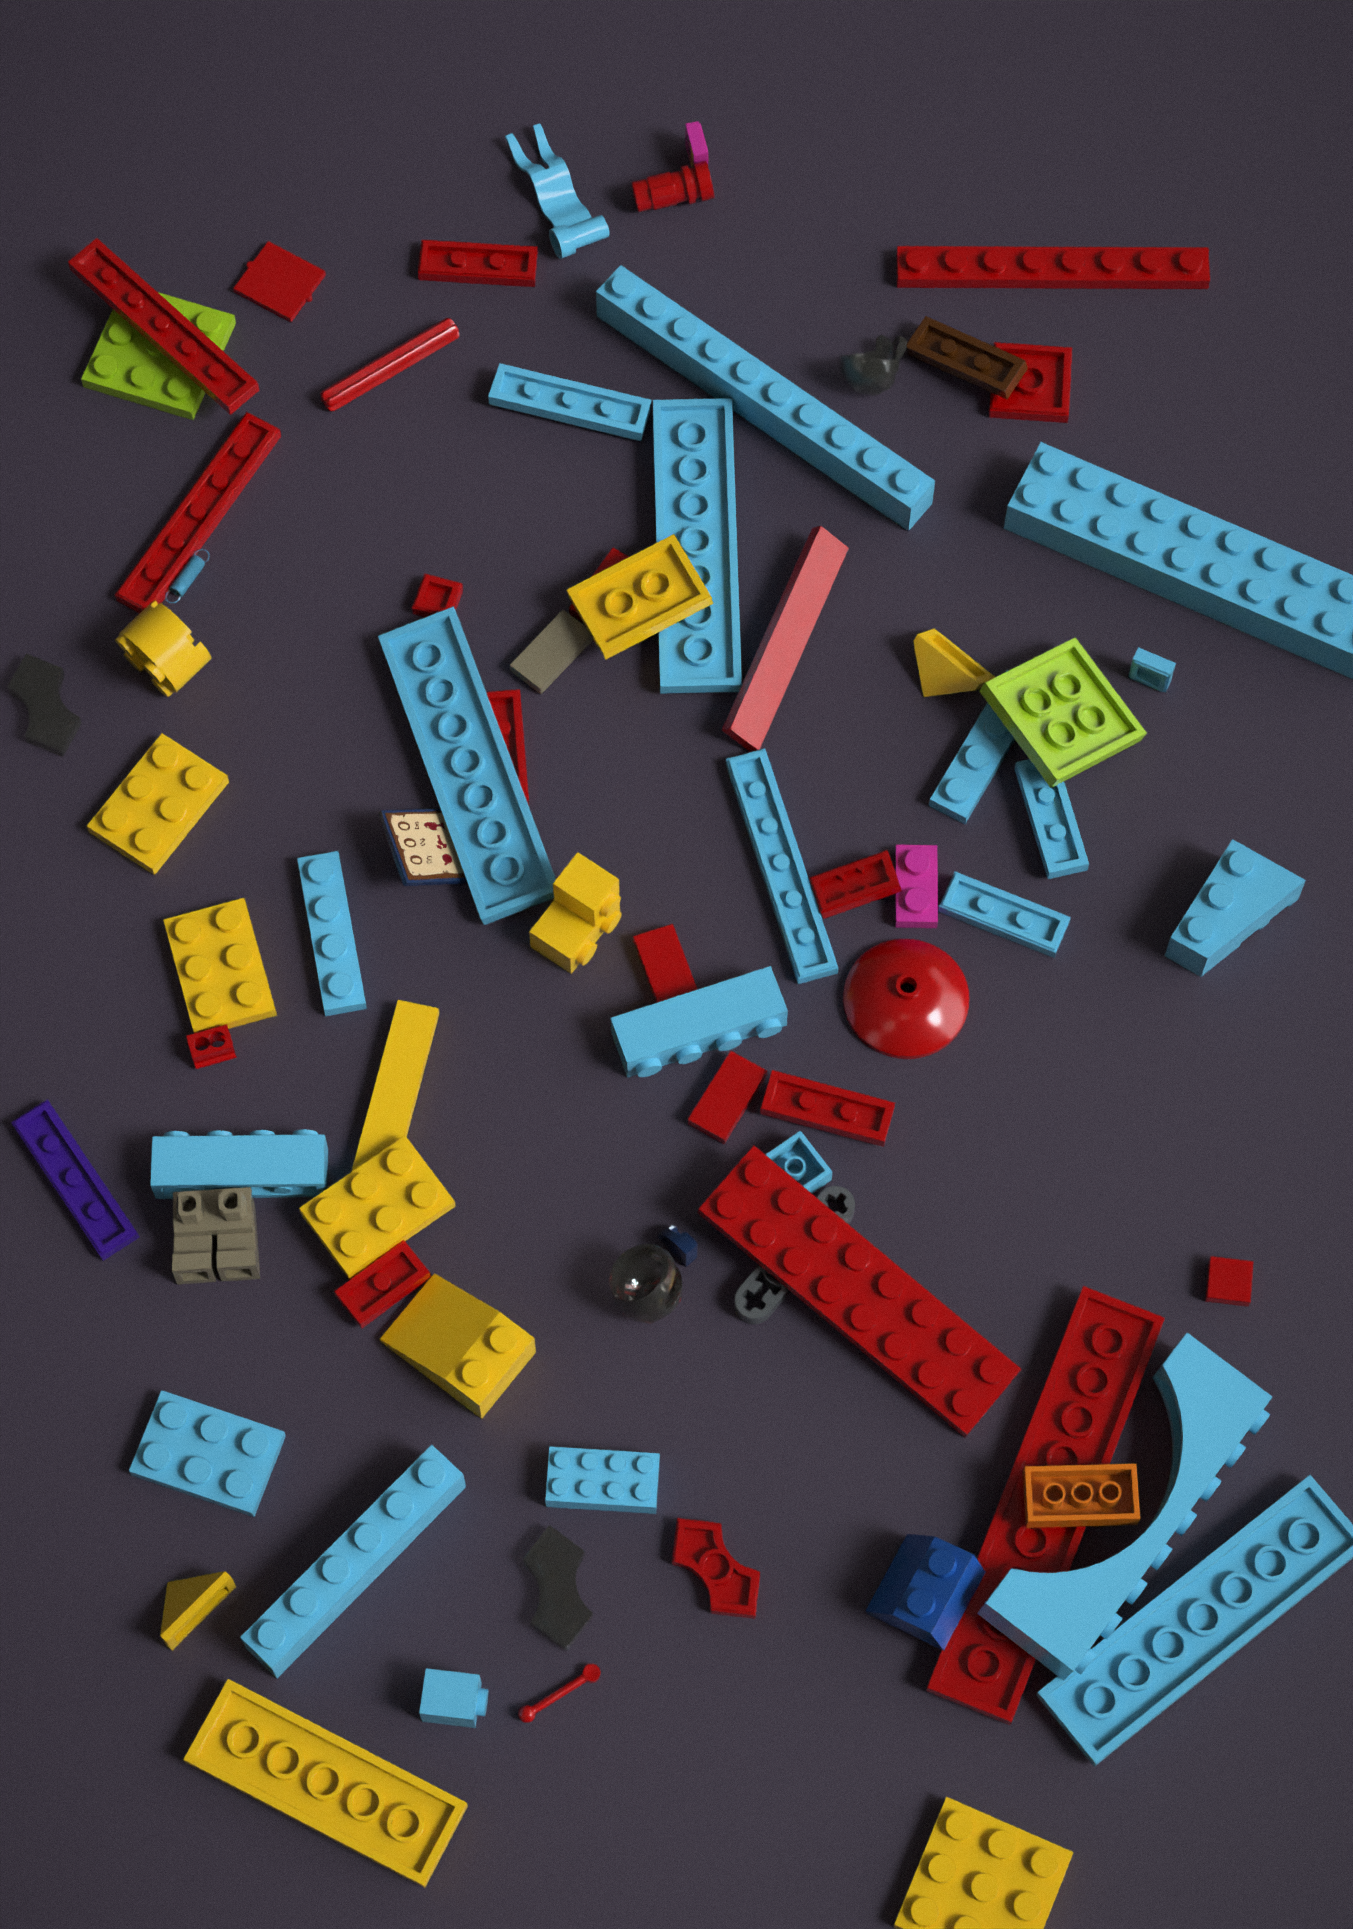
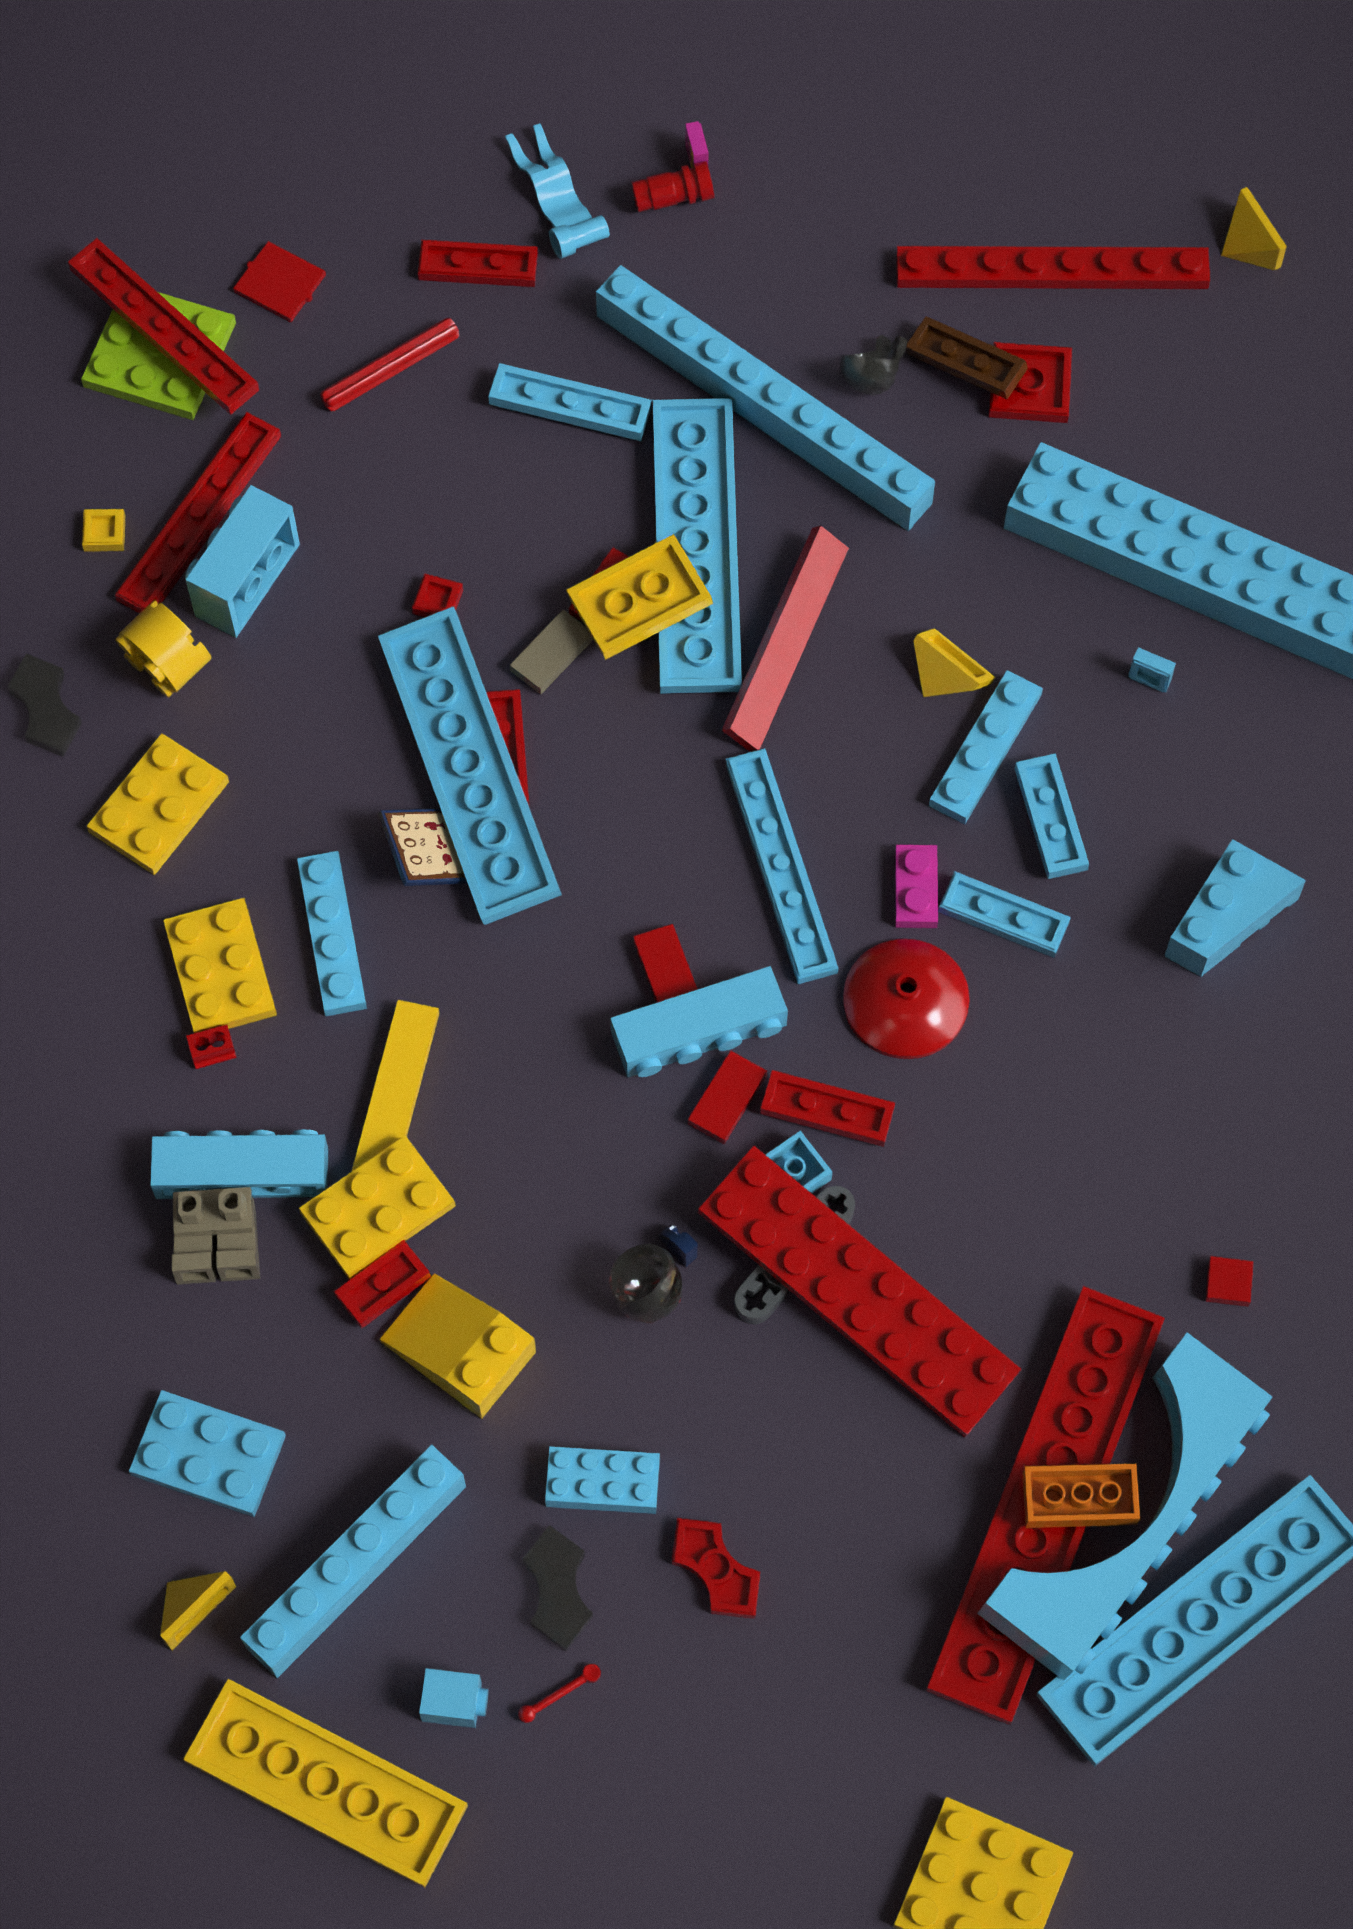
(75, 1180): dark purple tile -> none
(103, 530): none -> yellow tile
(187, 576): medium azure piece -> none
(242, 560): none -> medium azure brick
(582, 910): yellow brick -> none
(855, 884): red plate -> none
(927, 1589): blue slope -> none
(1062, 712): lime plate -> none
(1252, 235): none -> yellow slope

